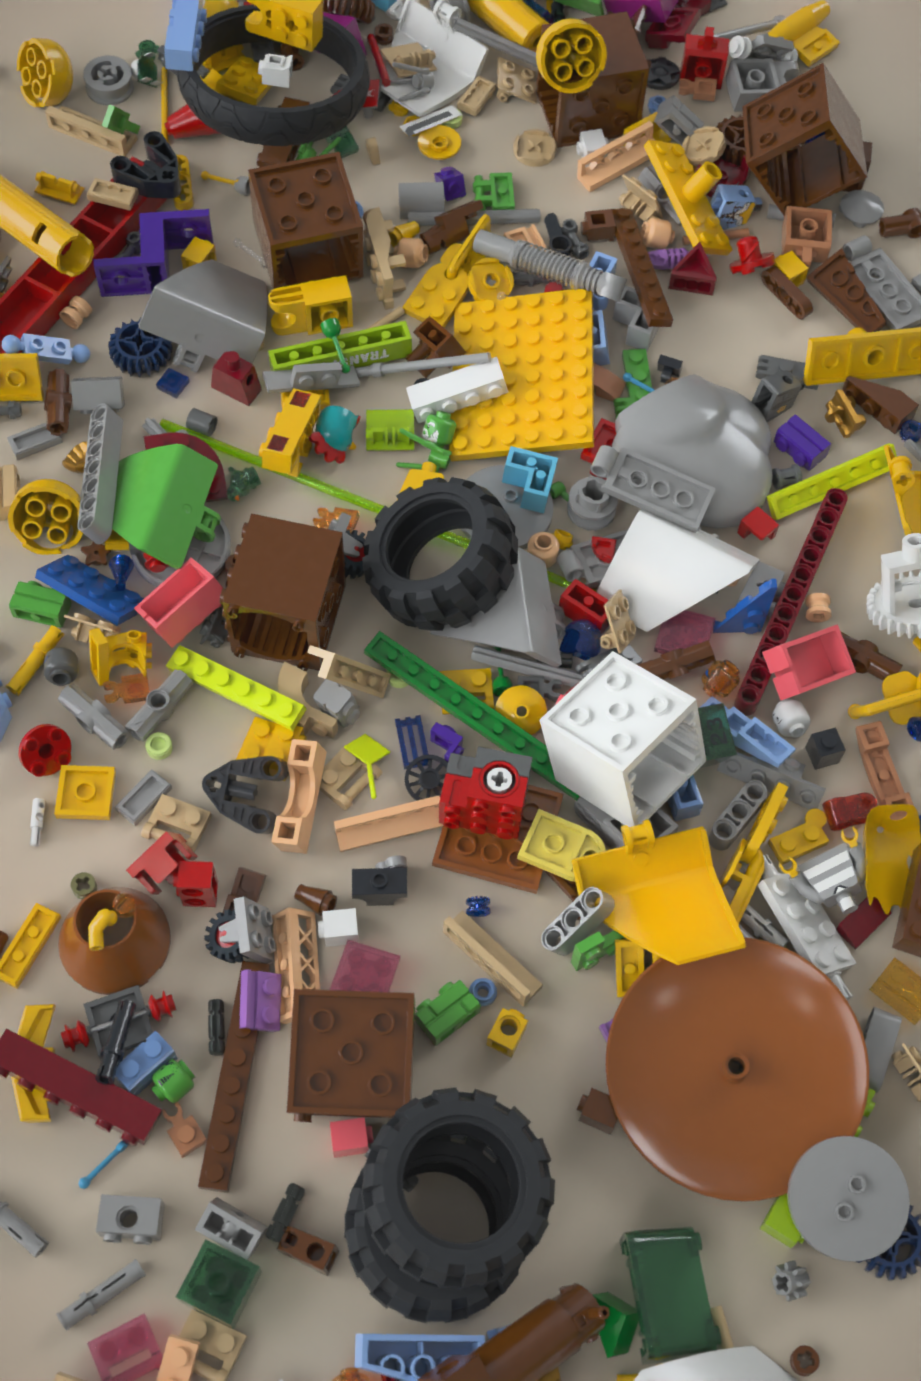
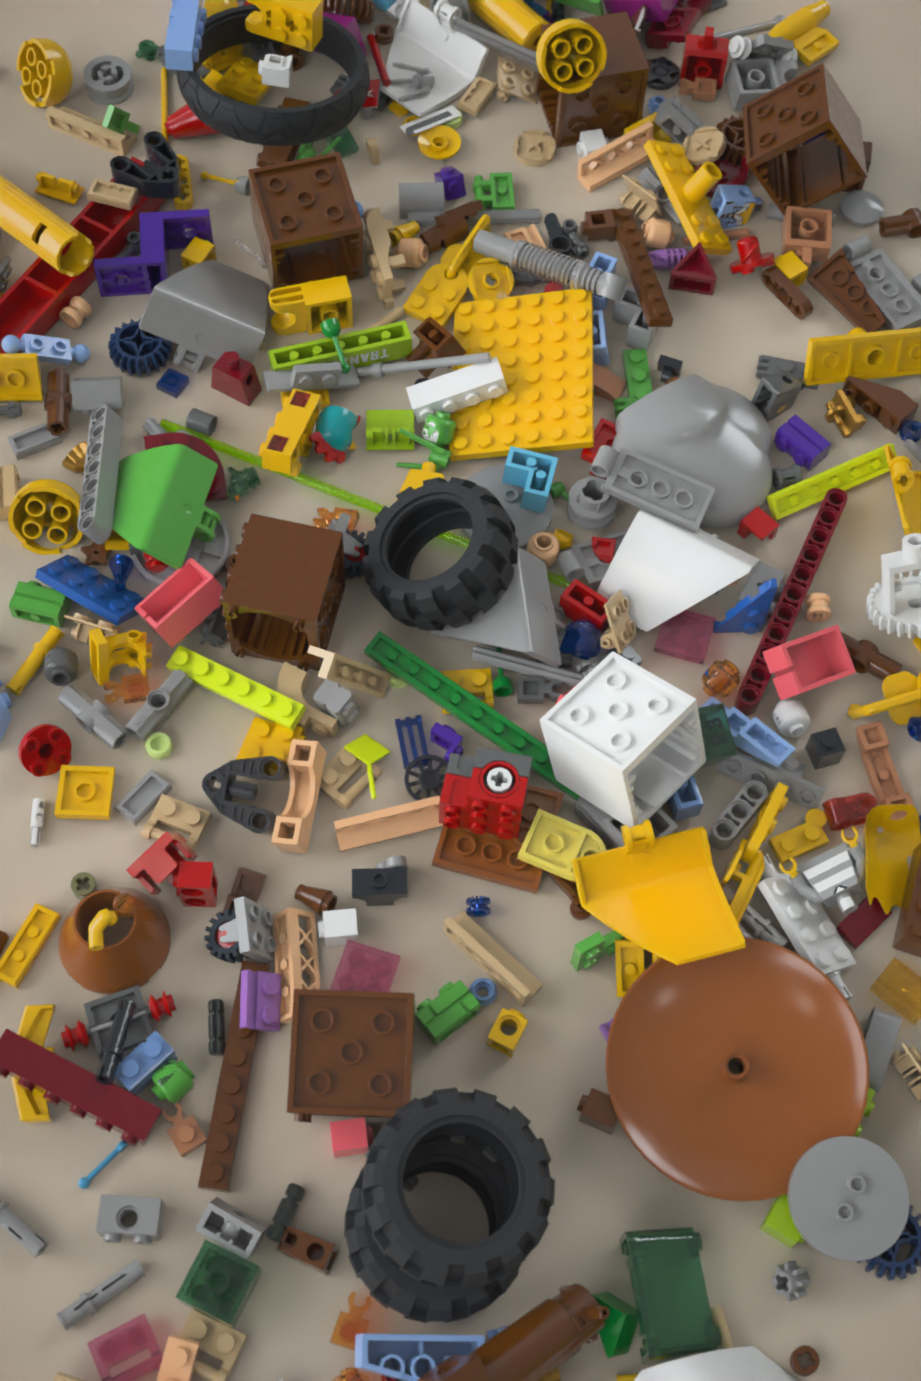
(145, 70): clear green piece -> none
(350, 1324): none -> clear orange plate
(409, 54): tan hinge -> none
(526, 697): yellow dish -> none
(565, 923): light grey beam -> none
(628, 377): dark azure hinge -> none
(680, 661): reddish brown piece -> none

